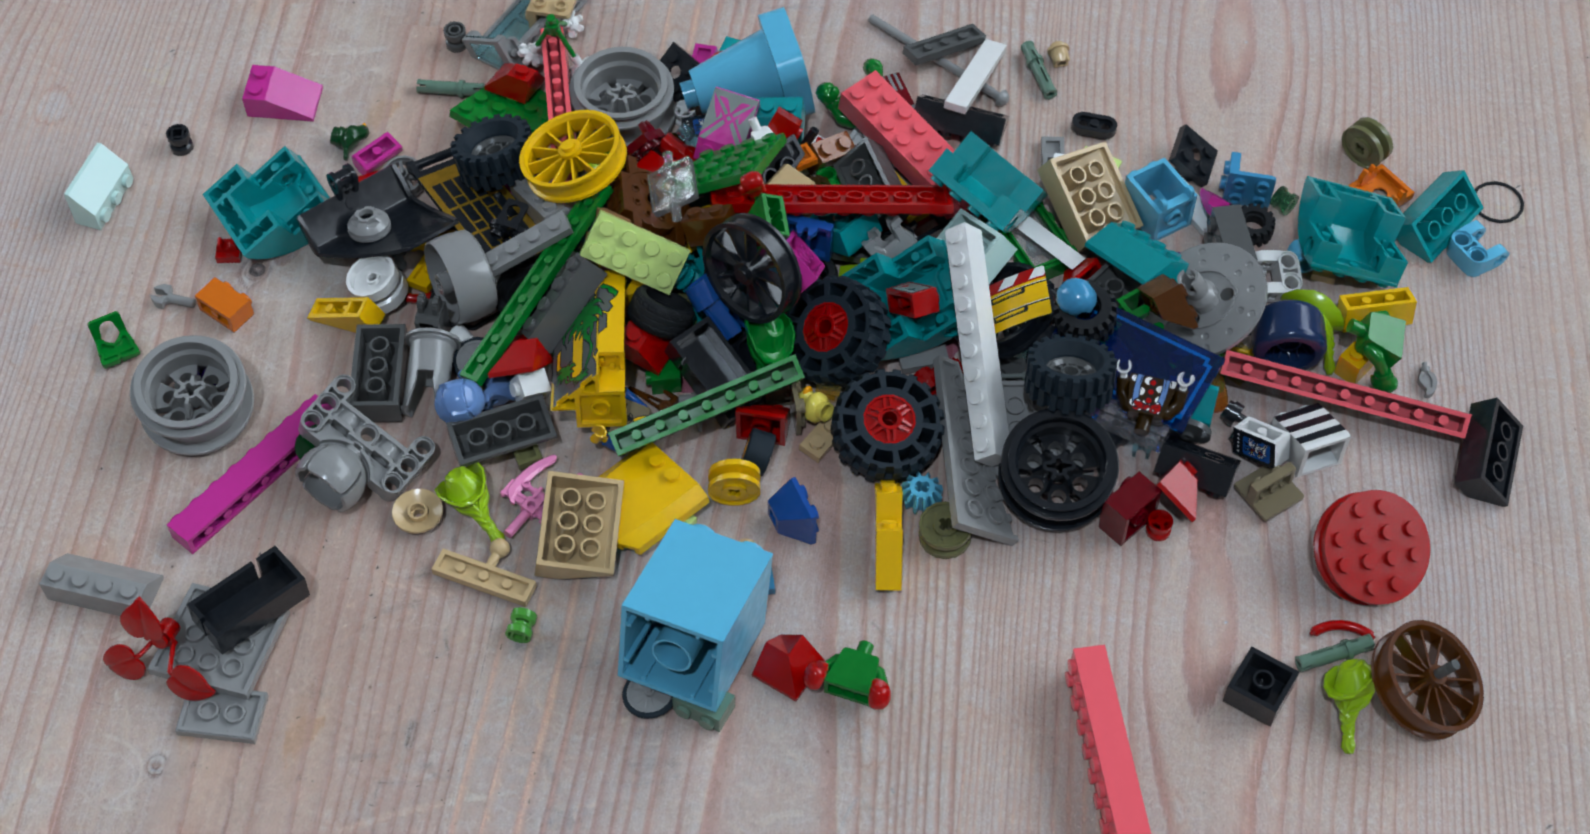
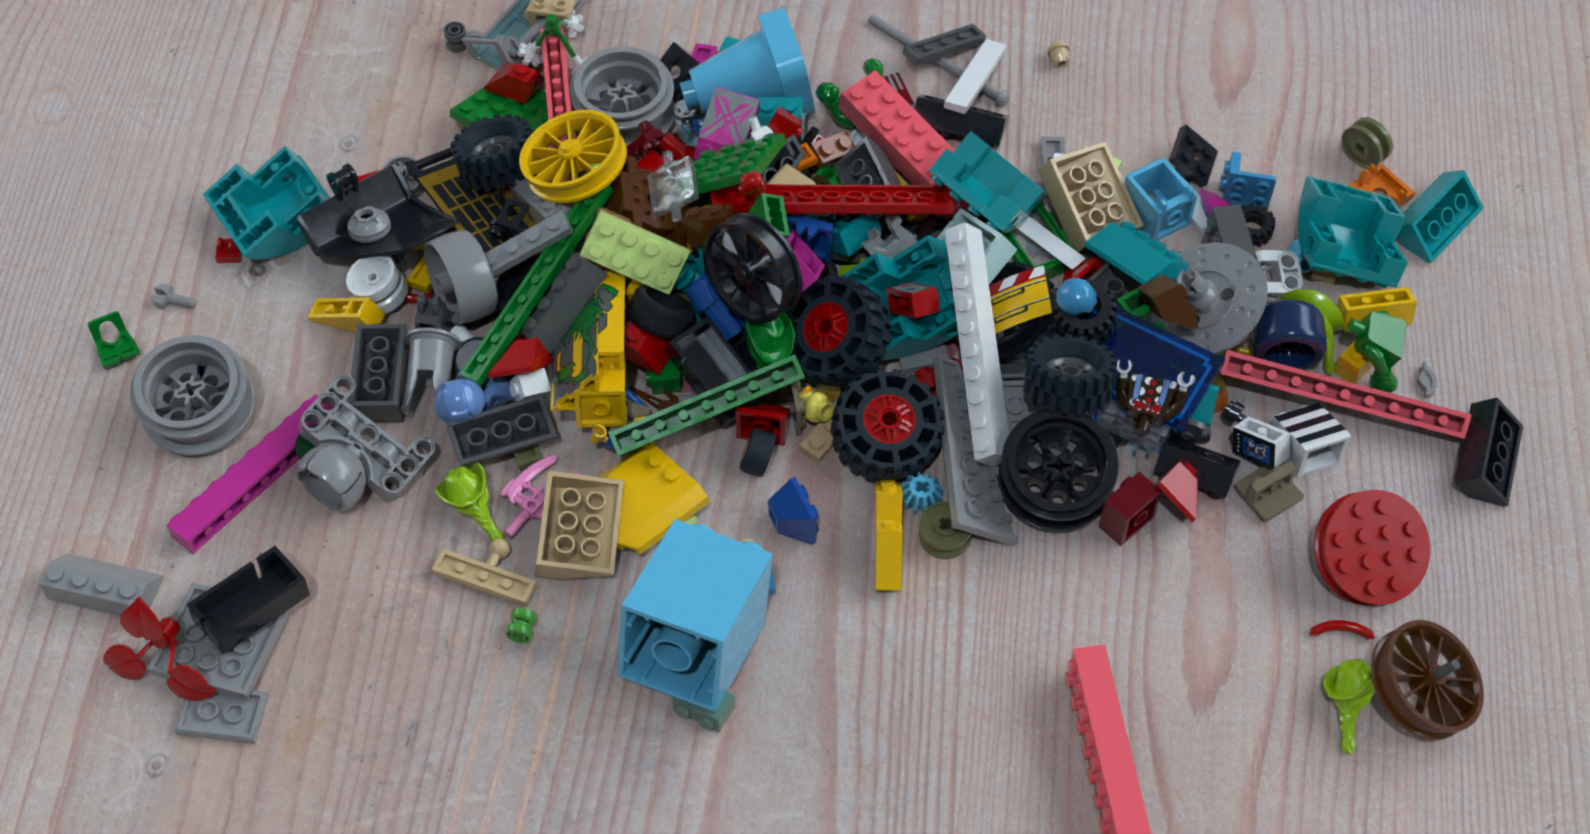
(98, 187): light aqua slope -> none
(179, 139): black wheel -> none
(224, 304): orange brick -> none
(280, 94): dark pink slope -> none
(348, 137): dark green animal -> none
(376, 153): dark pink brick -> none
(417, 502): tan dish -> none
(459, 88): sand green pin -> none
(644, 701): light grey wheel -> none
(734, 482): yellow wheel -> none
(784, 663): red slope -> none
(851, 676): green torso -> none
(1035, 63): sand green pin -> none
(1094, 125): black plate -> none
(1163, 520): red wheel -> none
(1261, 686): black brick -> none
(1284, 200): clear green wheel -> none
(1344, 650): sand green pin -> none
(1470, 254): medium azure piece -> none
(1509, 187): black piece -> none

